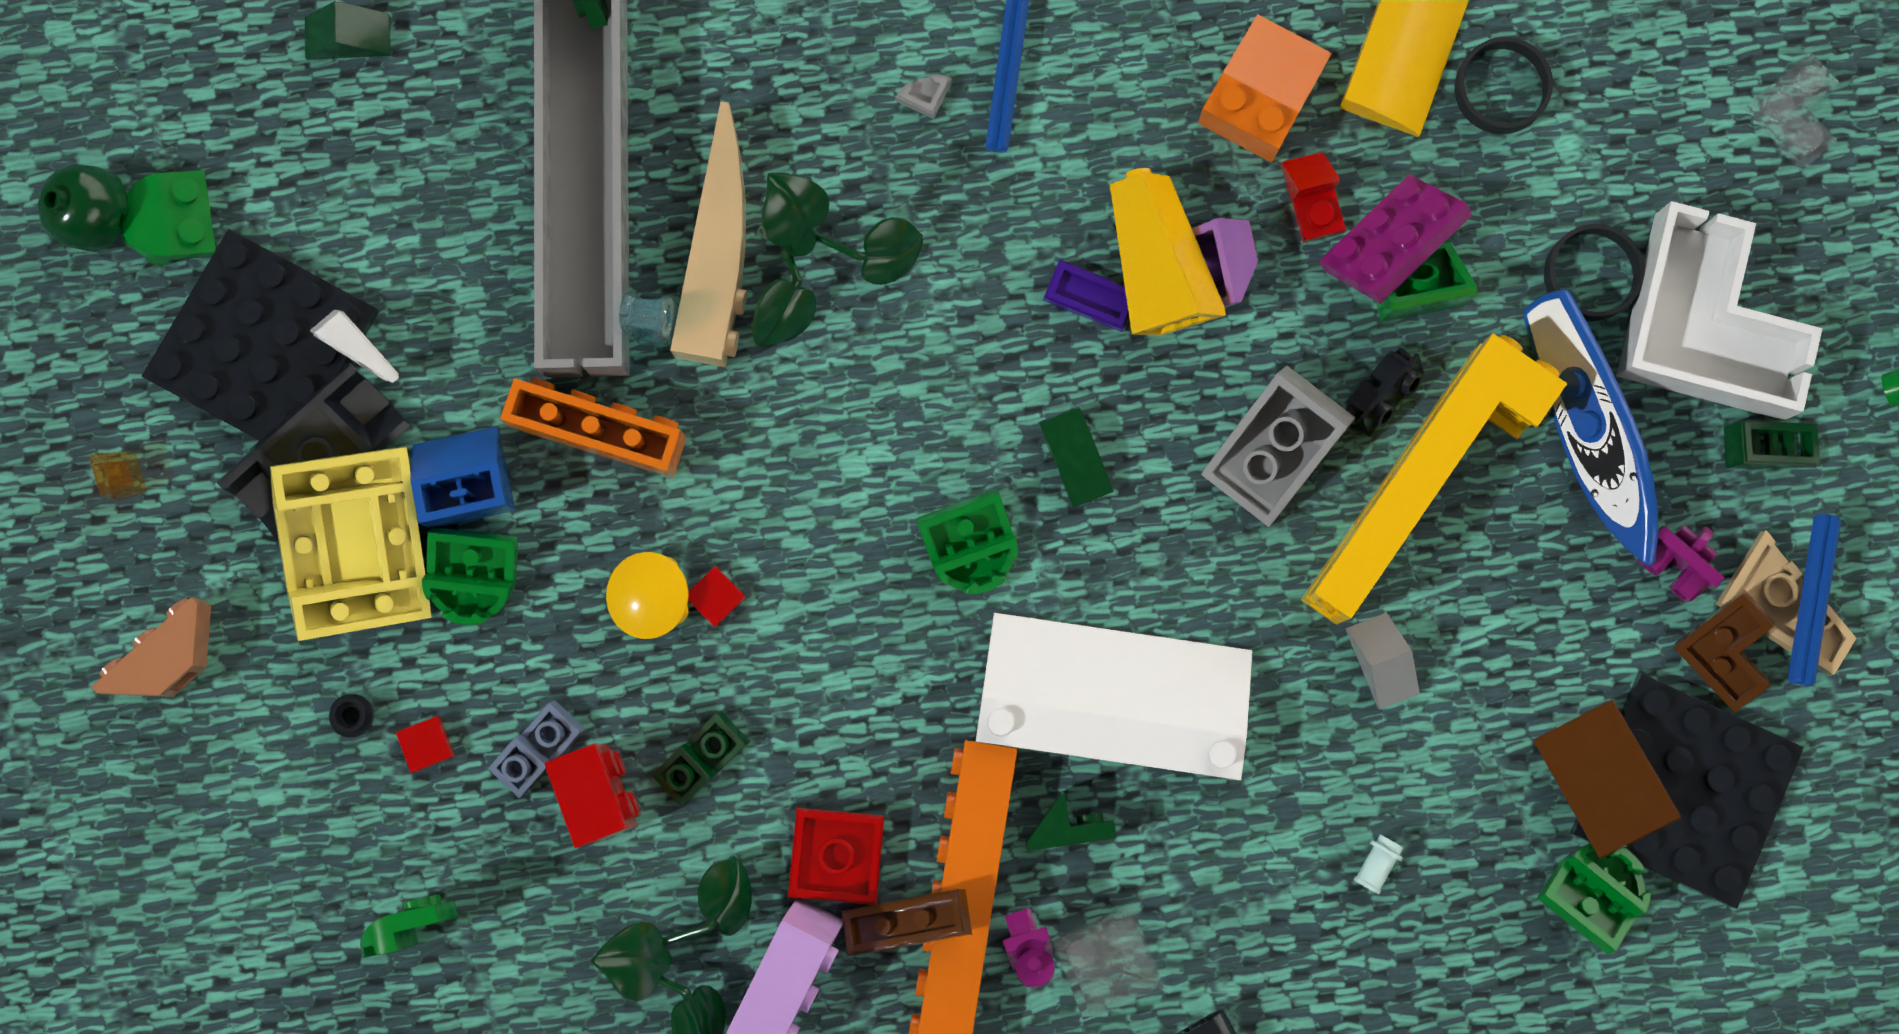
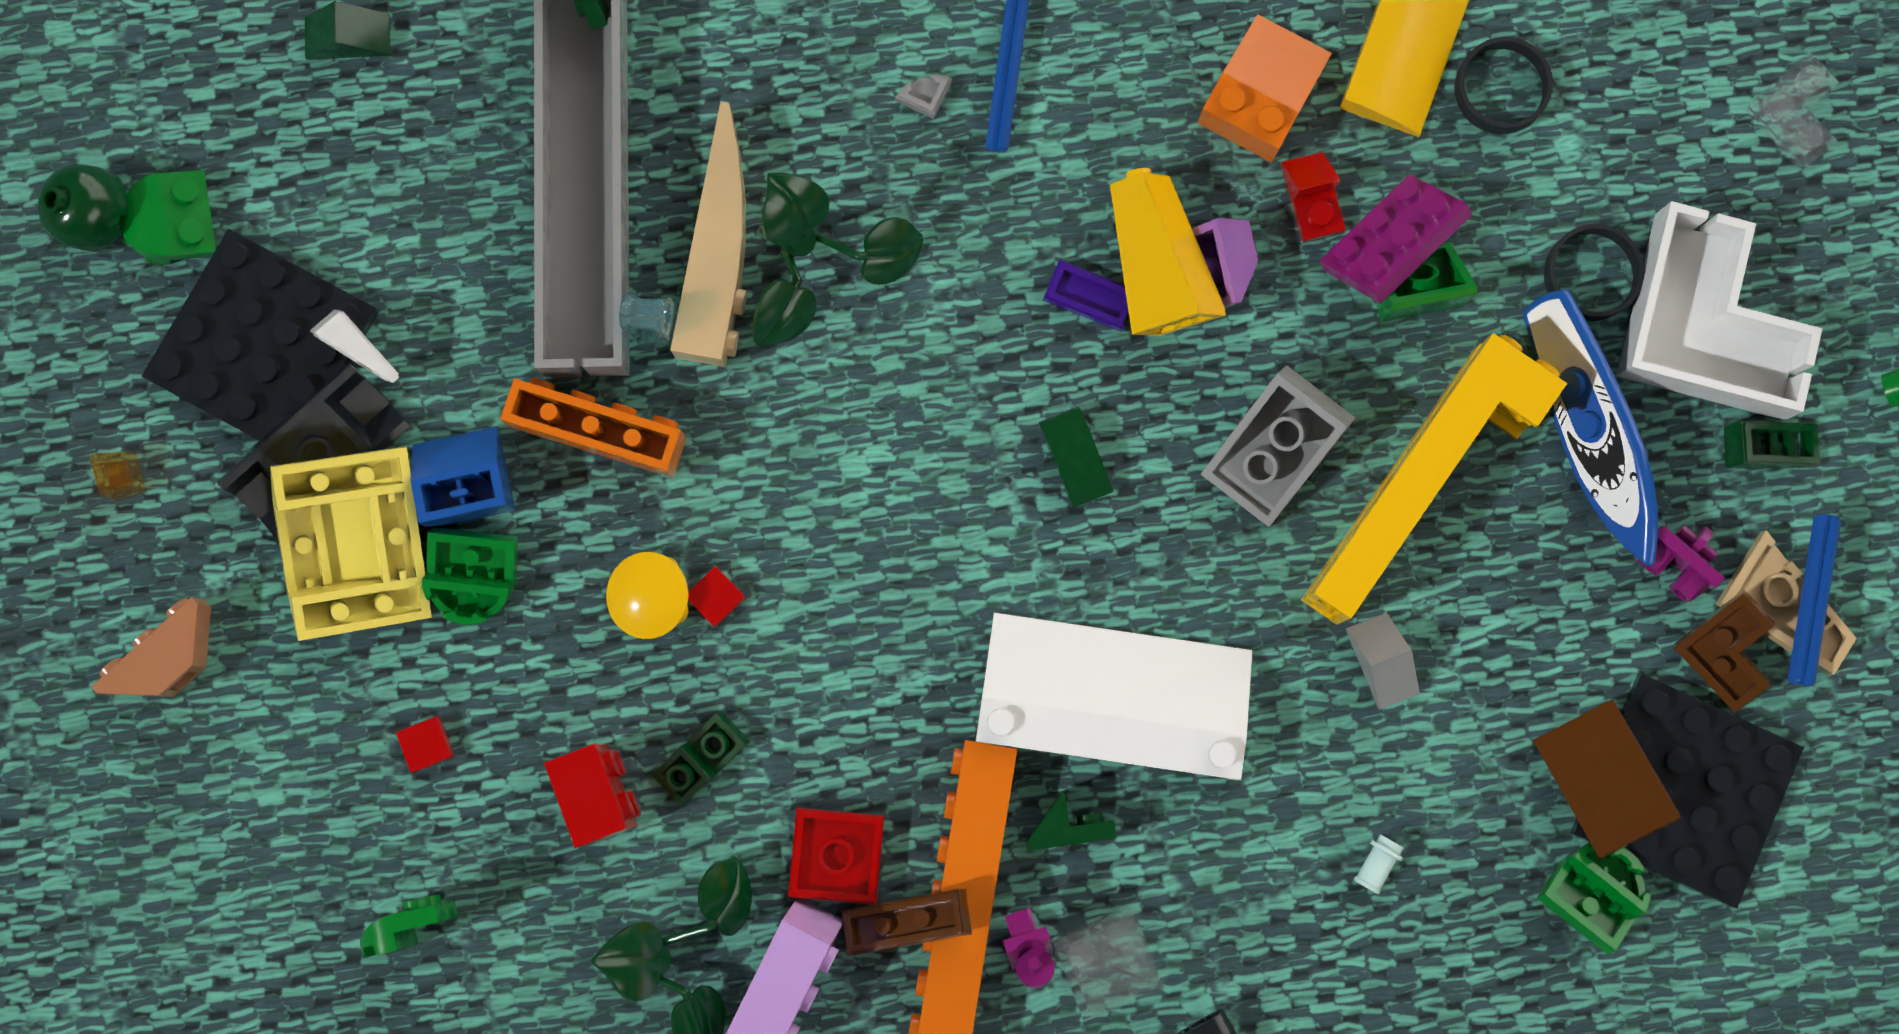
(338, 711): black plate -> none
(543, 740): sand blue slope -> none
(970, 543): green slope -> none
(1398, 377): black hinge -> none

